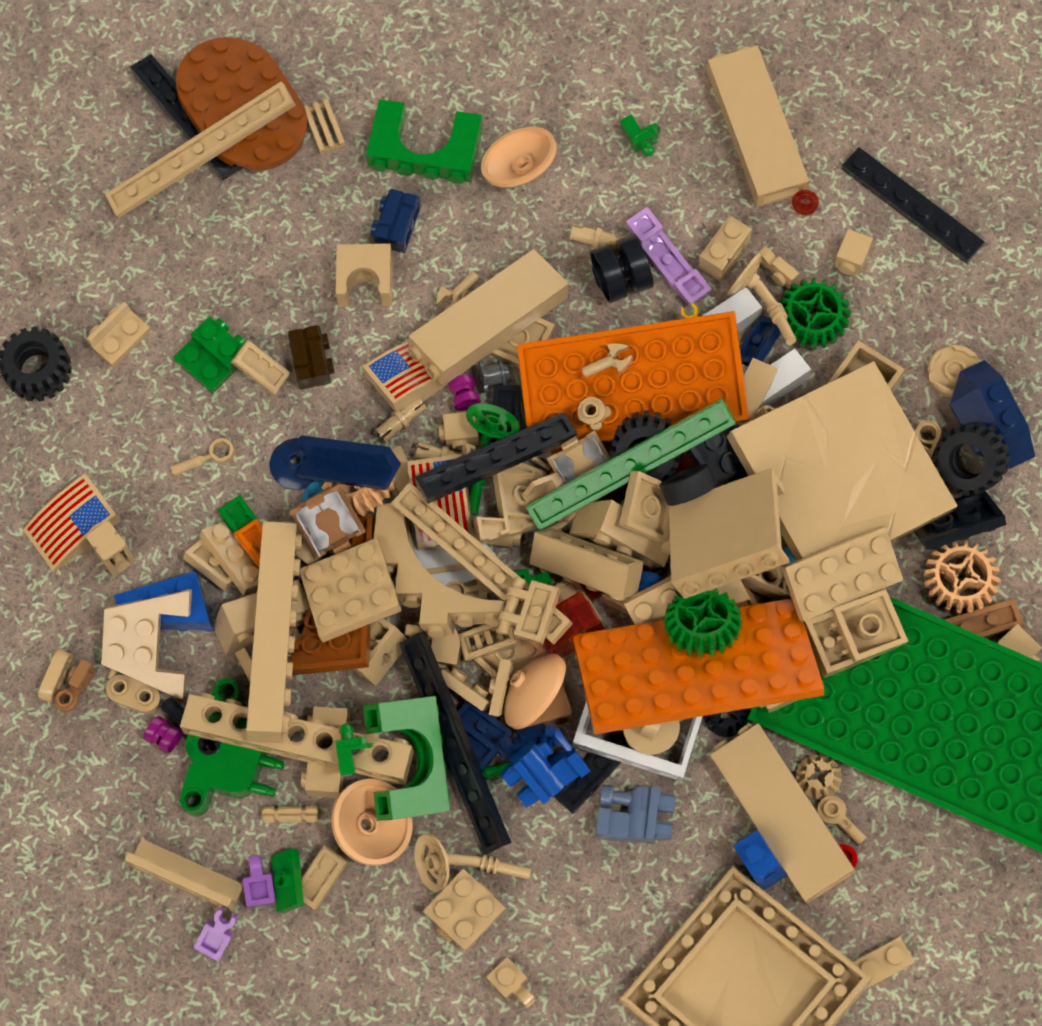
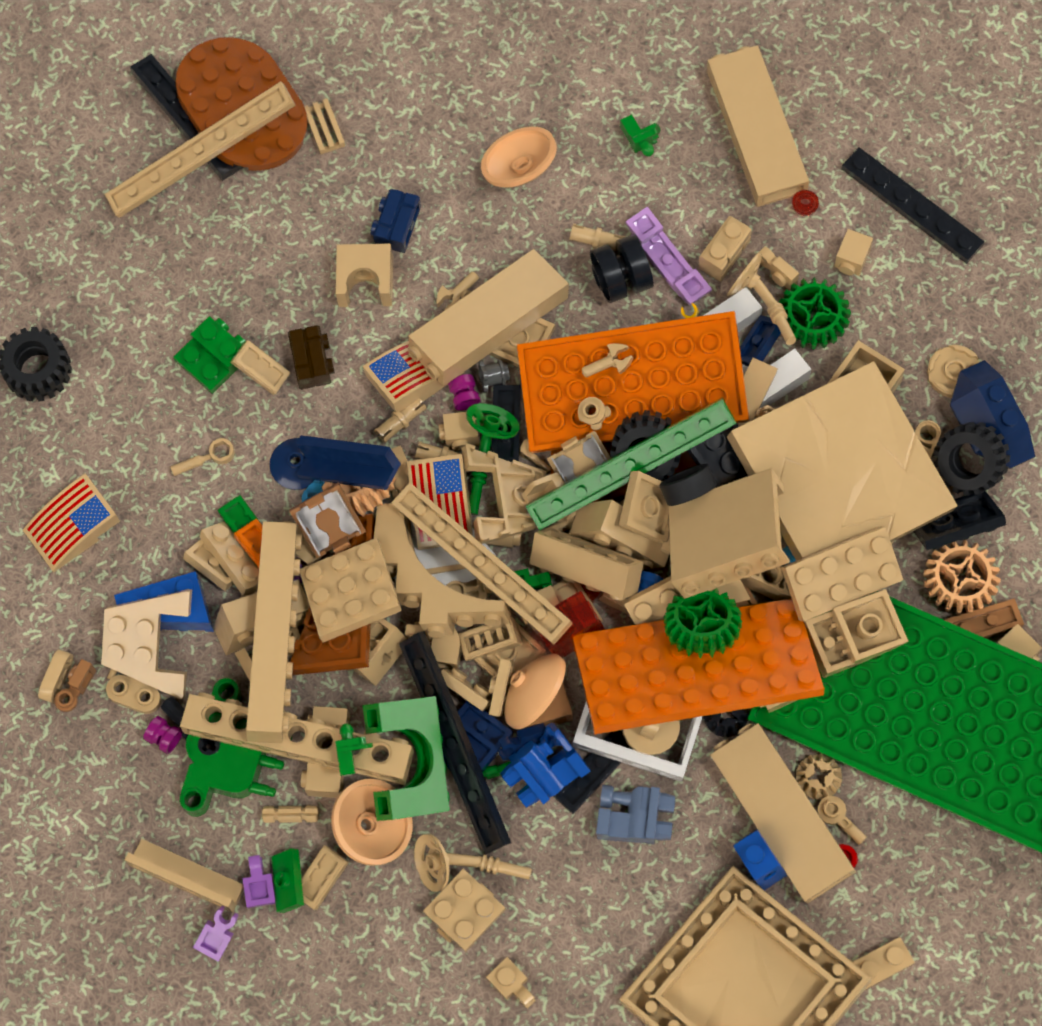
(110, 548): tan brick -> none
(117, 334): tan bracket -> none
(452, 162): green arch -> none
(495, 458): black plate -> none
(536, 611): tan plate -> none

